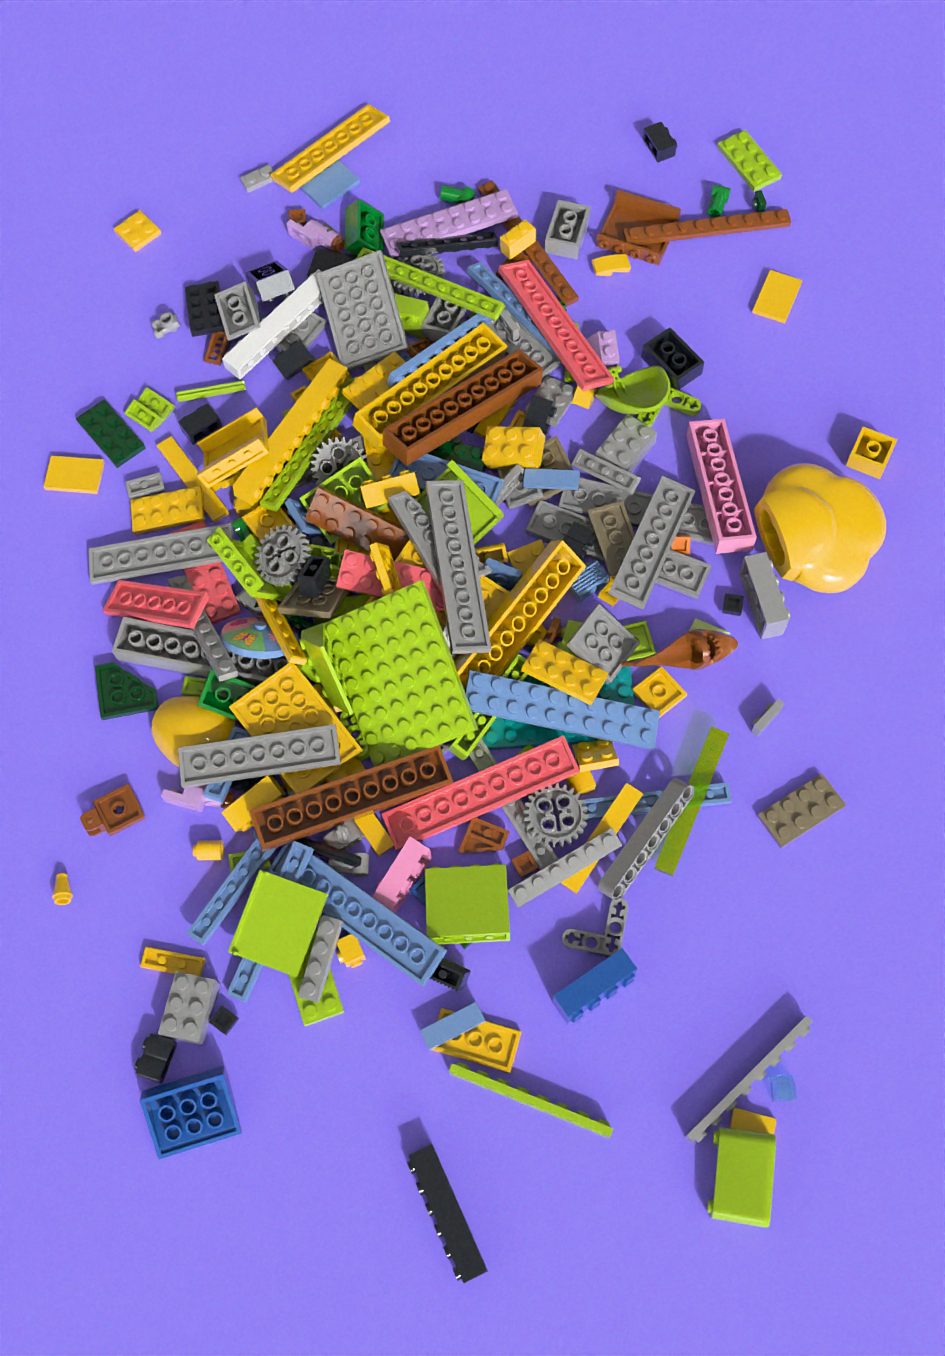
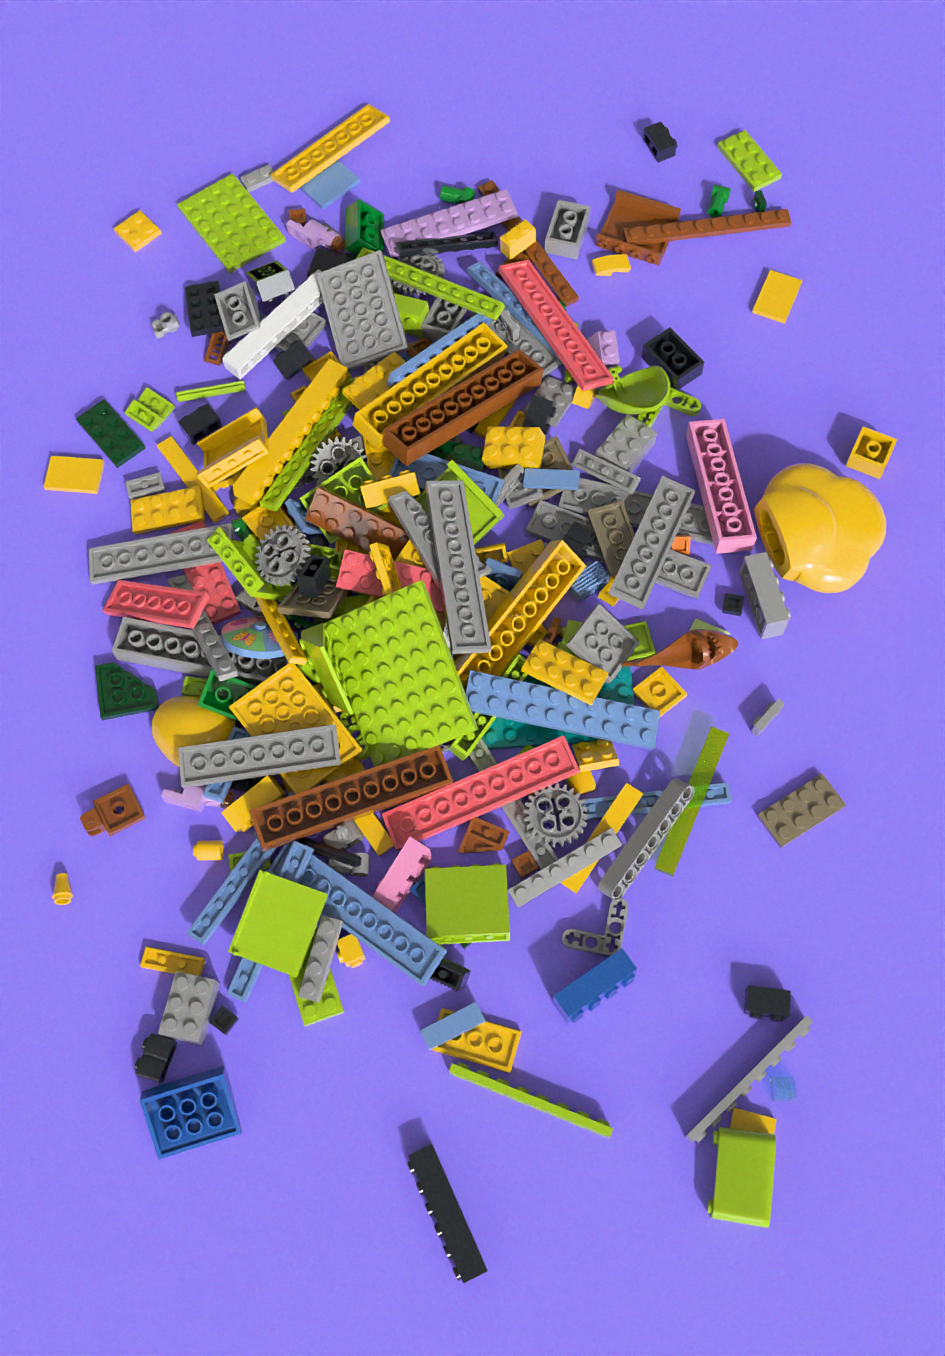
(231, 223): none -> lime plate
(767, 1003): none -> black brick

